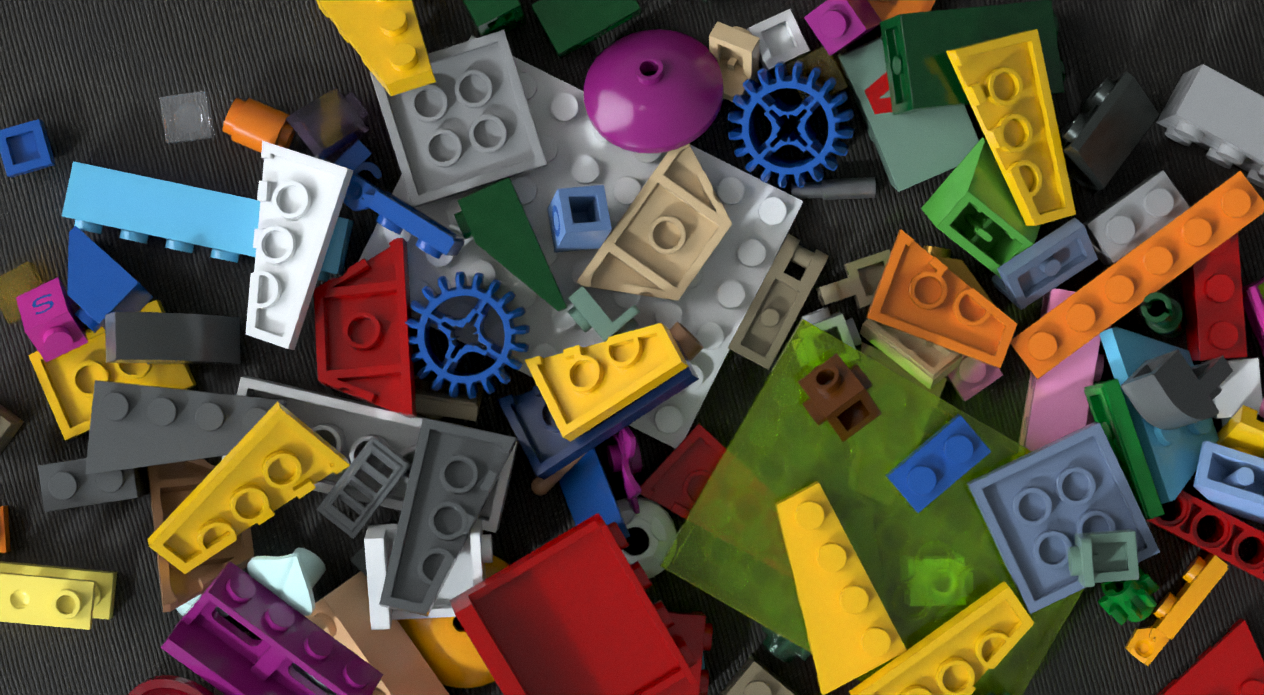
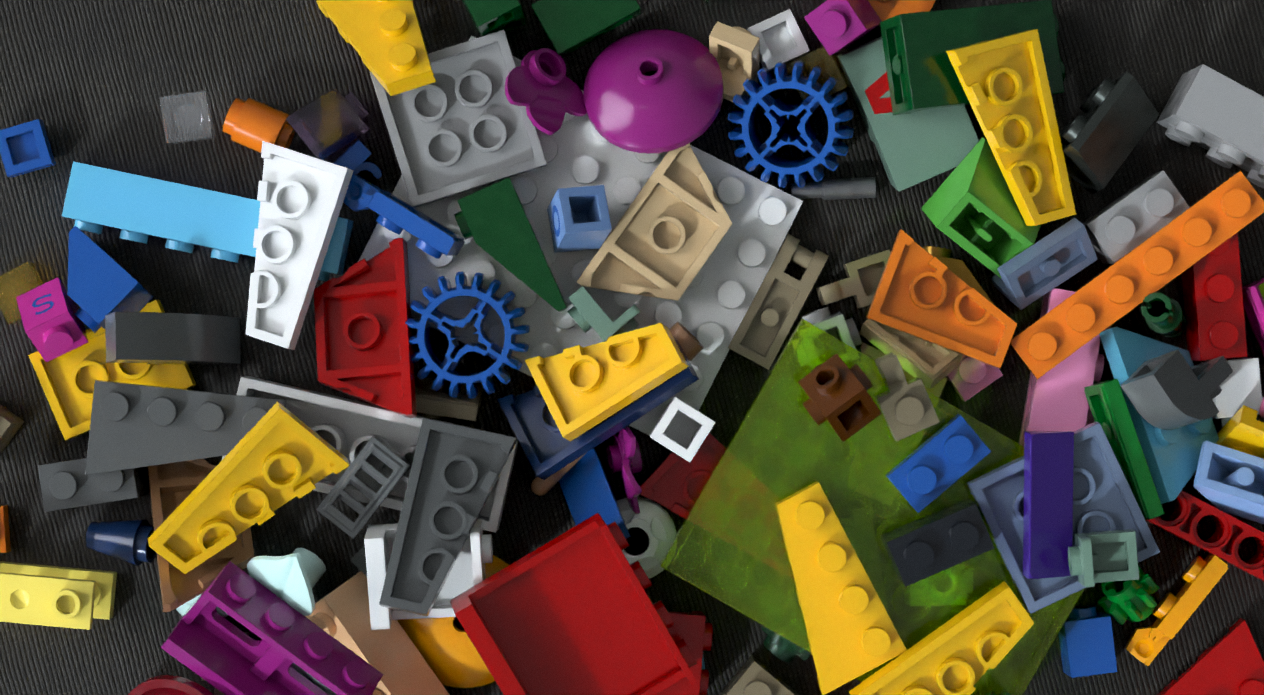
(122, 540): none -> dark blue cone
(544, 90): none -> magenta plate
(682, 429): none -> white brick
(905, 403): none -> dark tan plate
(937, 541): none -> black brick
(1047, 503): none -> dark purple slope
(1087, 643): none -> blue brick

